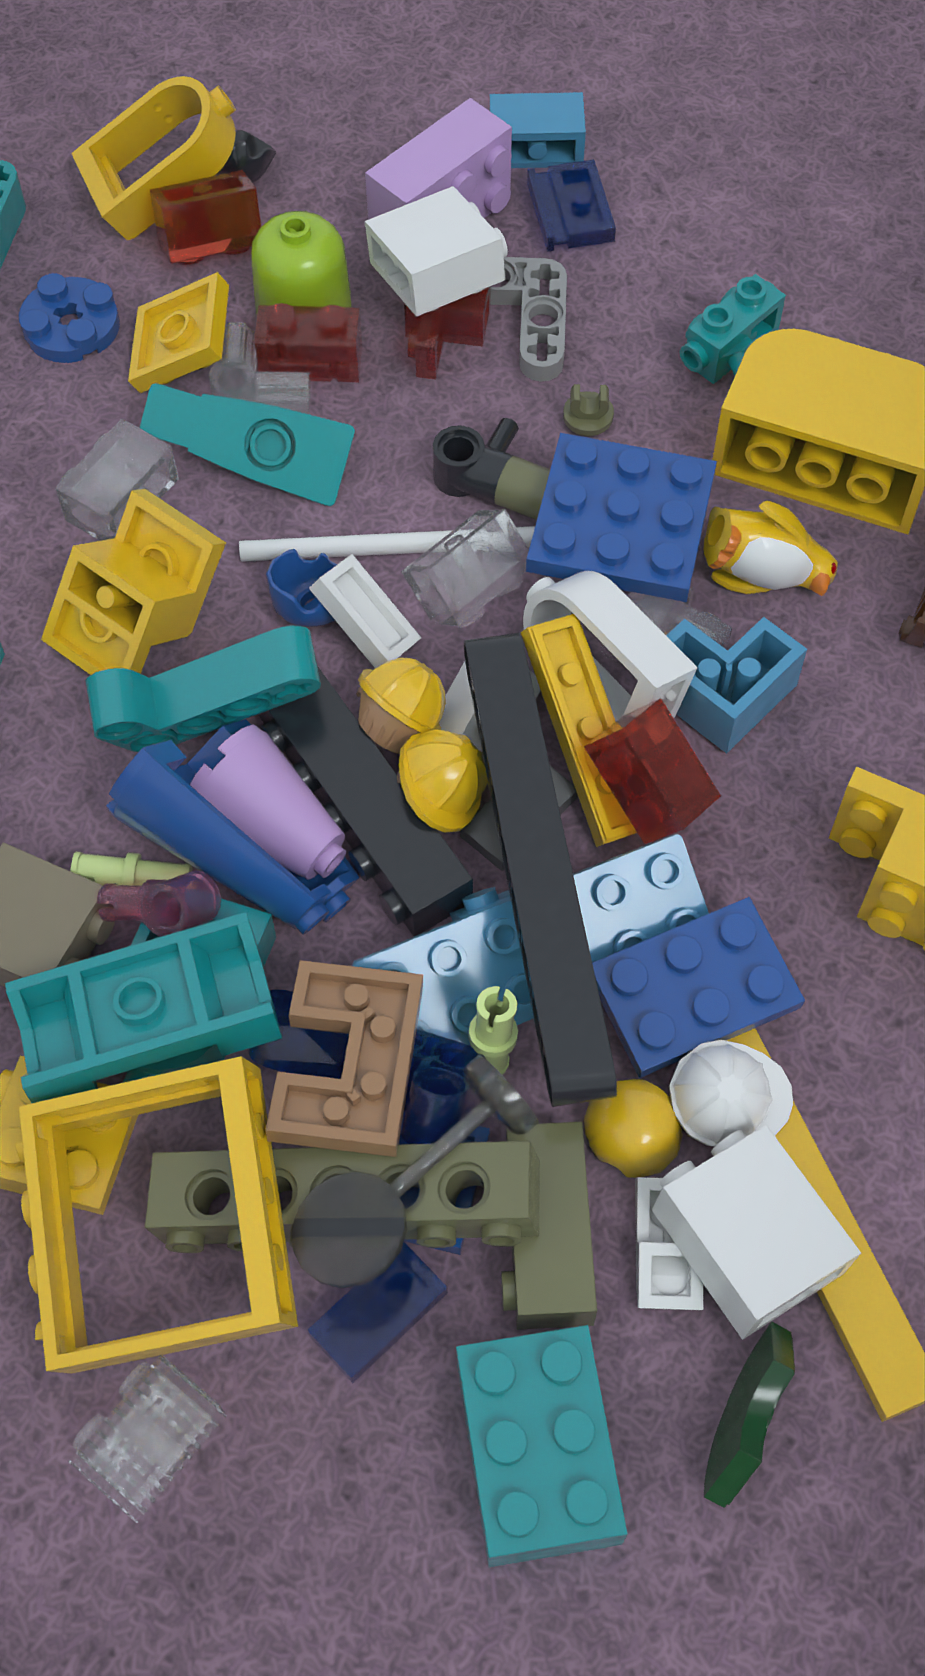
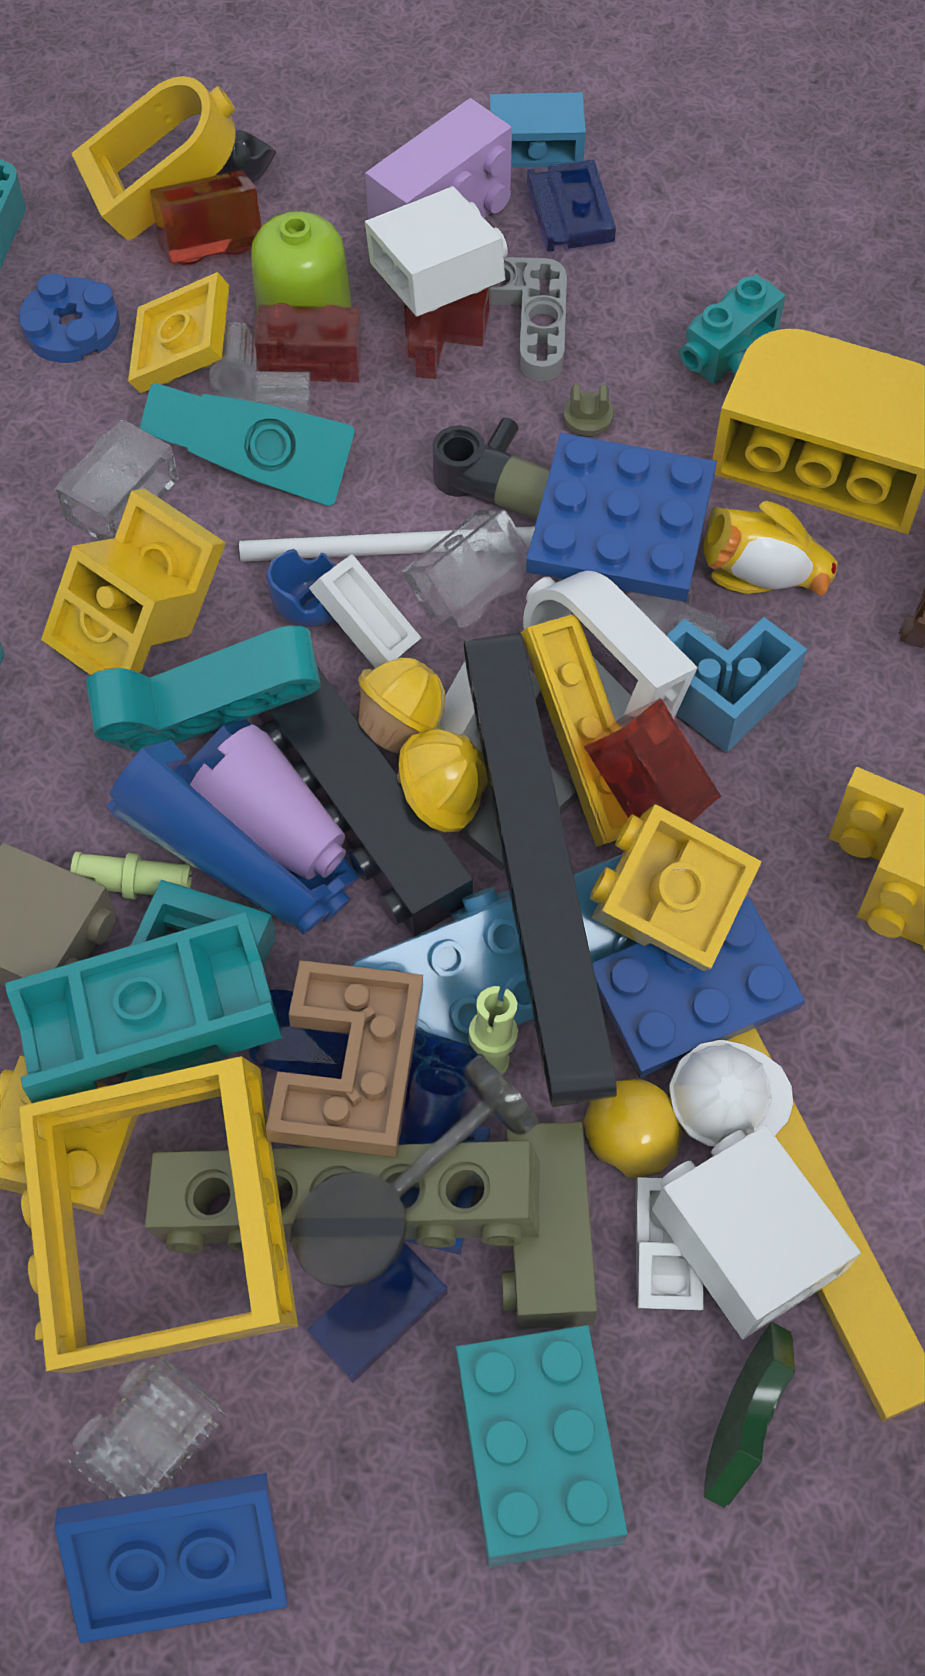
(163, 903): clear pink pin -> none
(171, 1558): none -> blue plate
(674, 887): none -> yellow plate

